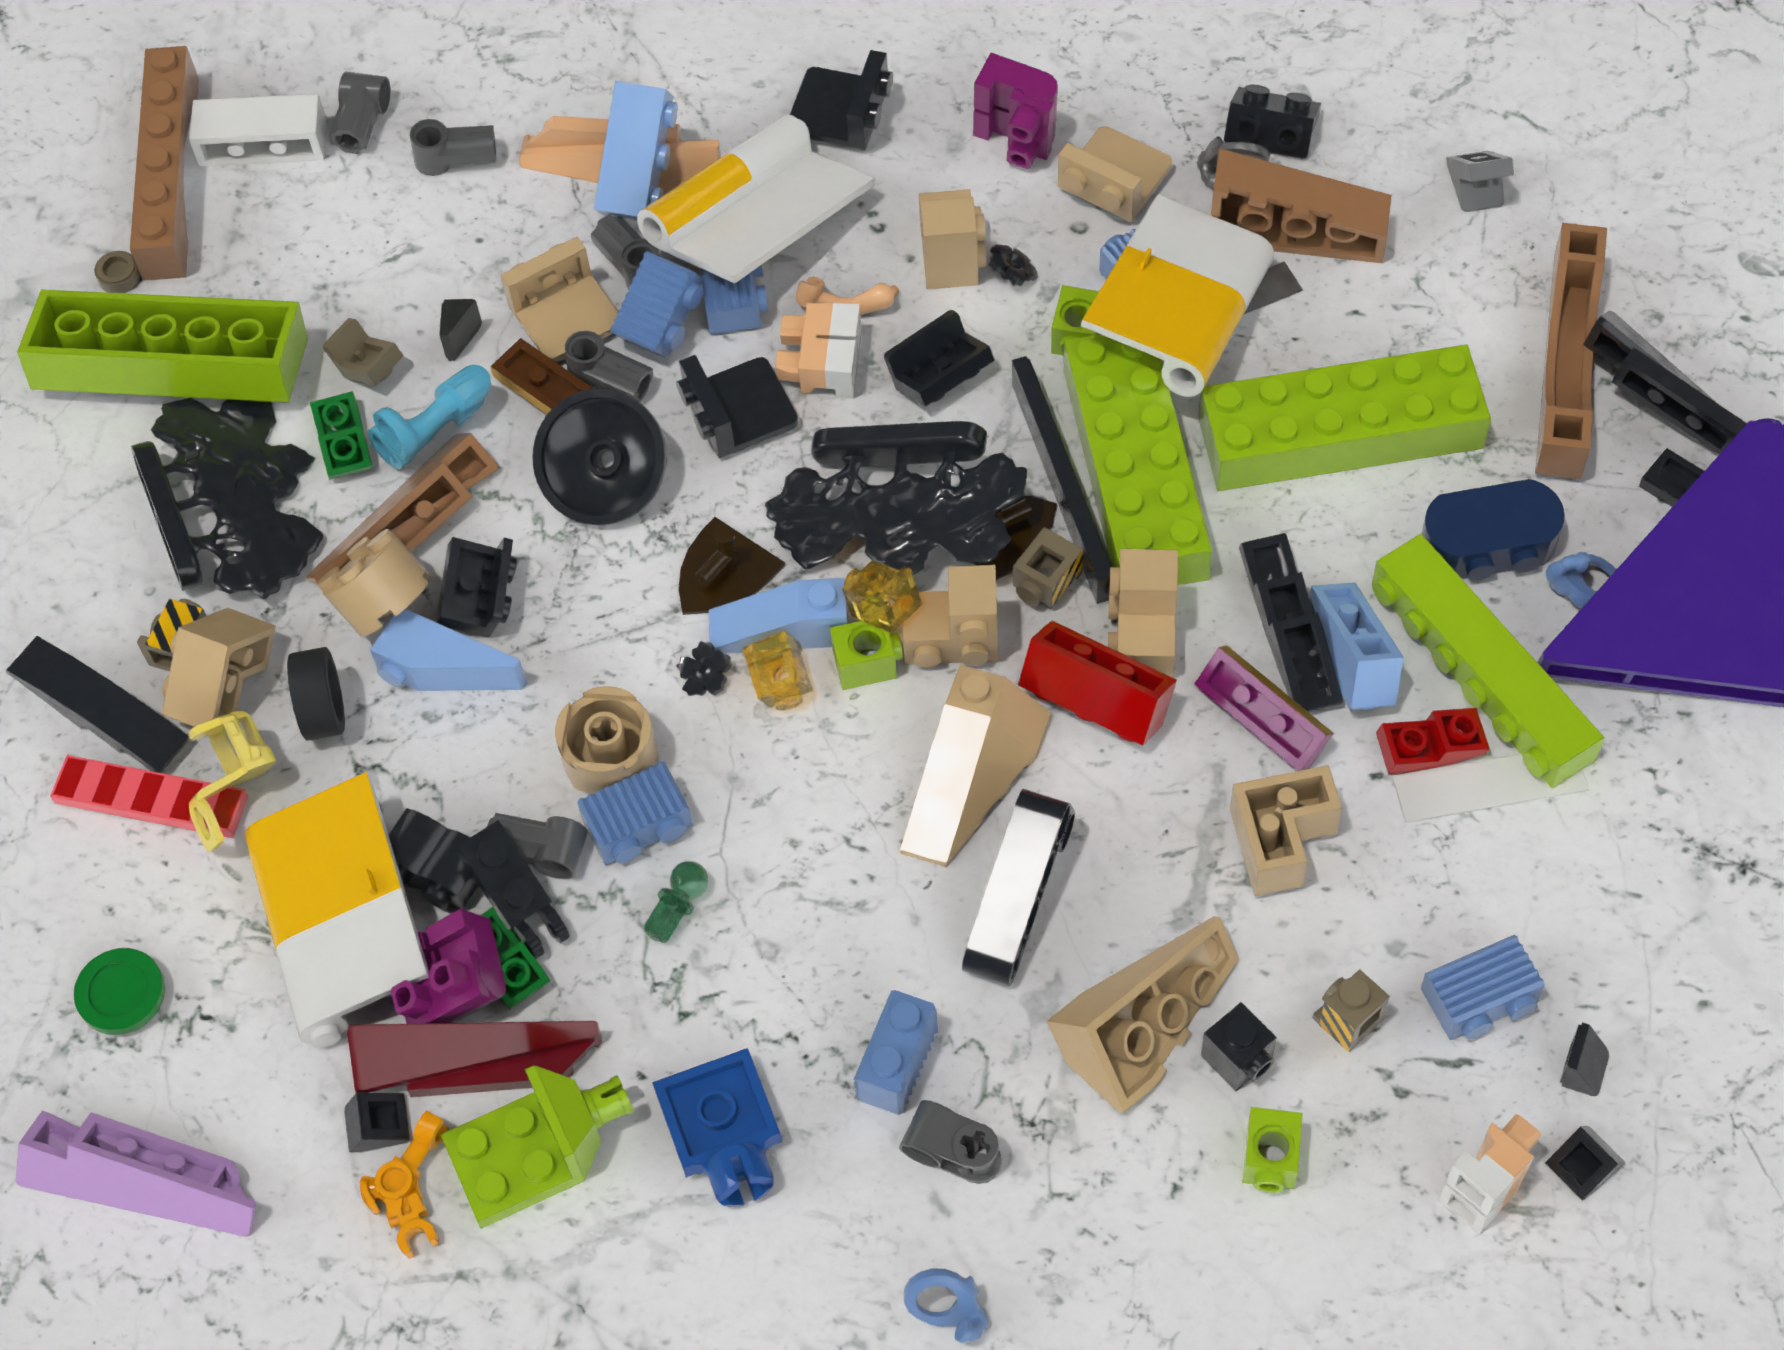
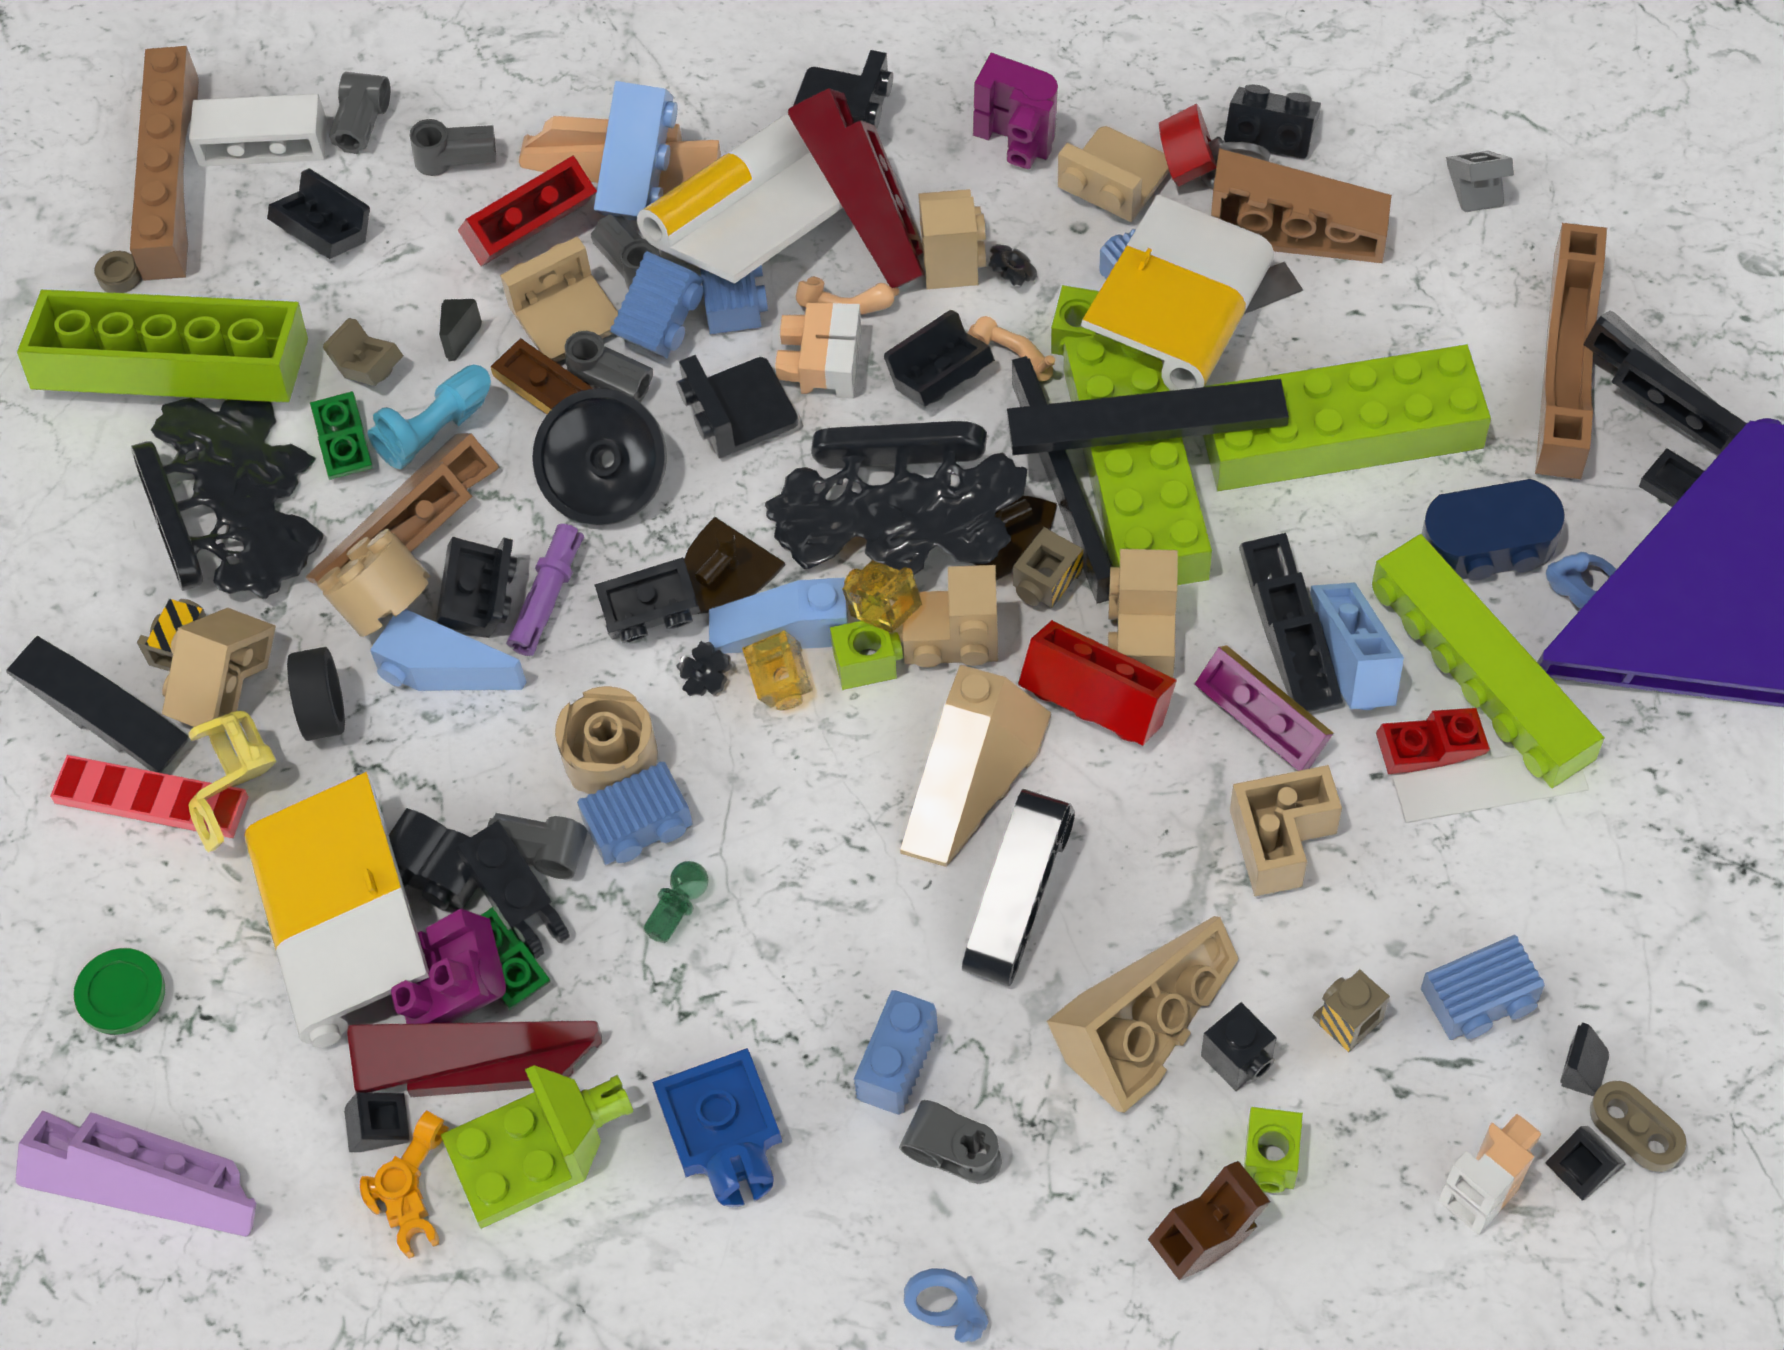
(322, 215): none -> black bracket
(527, 210): none -> red brick
(552, 573): none -> medium lavender pin
(647, 600): none -> black bracket
(862, 182): none -> dark red wedge
(987, 330): none -> light nougat piece
(1147, 417): none -> black tile
(1186, 145): none -> red slope
(1212, 1224): none -> reddish brown brick
(1641, 1124): none -> dark tan plate

